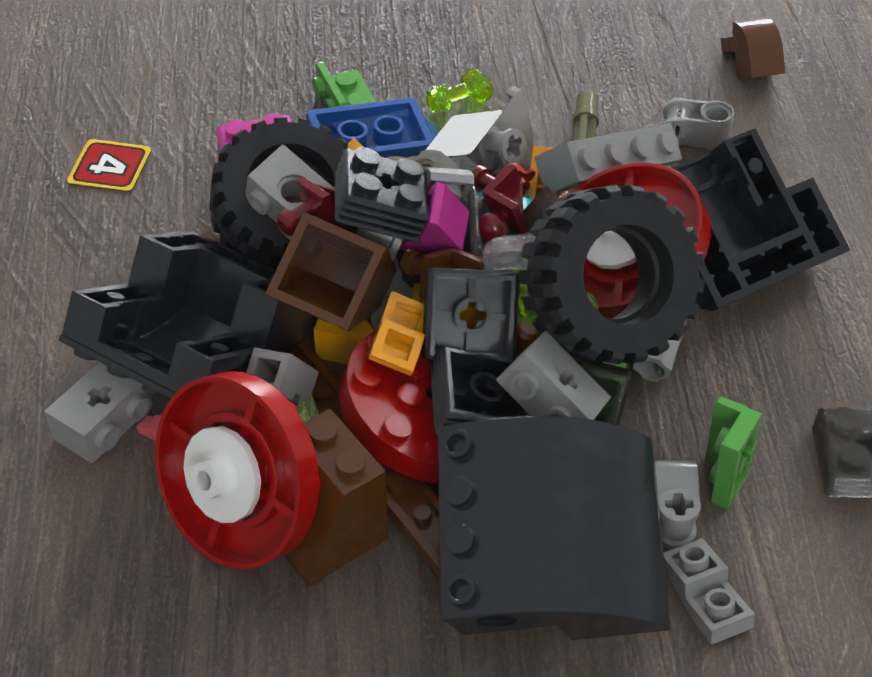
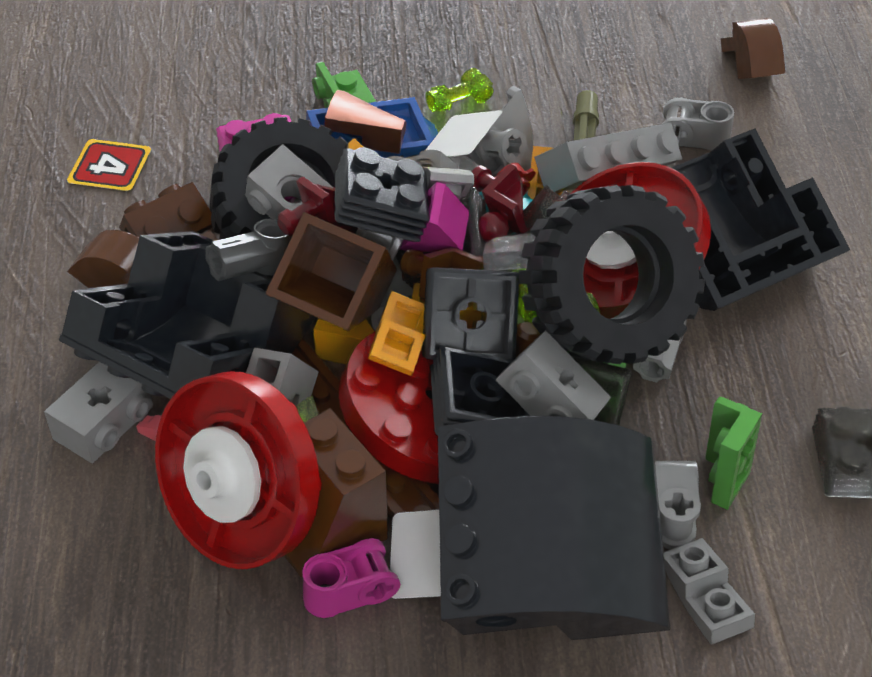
(106, 260): none -> reddish brown brick
(174, 211): none -> reddish brown bracket
(248, 252): none -> dark grey piece
(351, 577): none -> dark pink piece
(356, 117): none -> slope
(416, 553): none -> white sticker

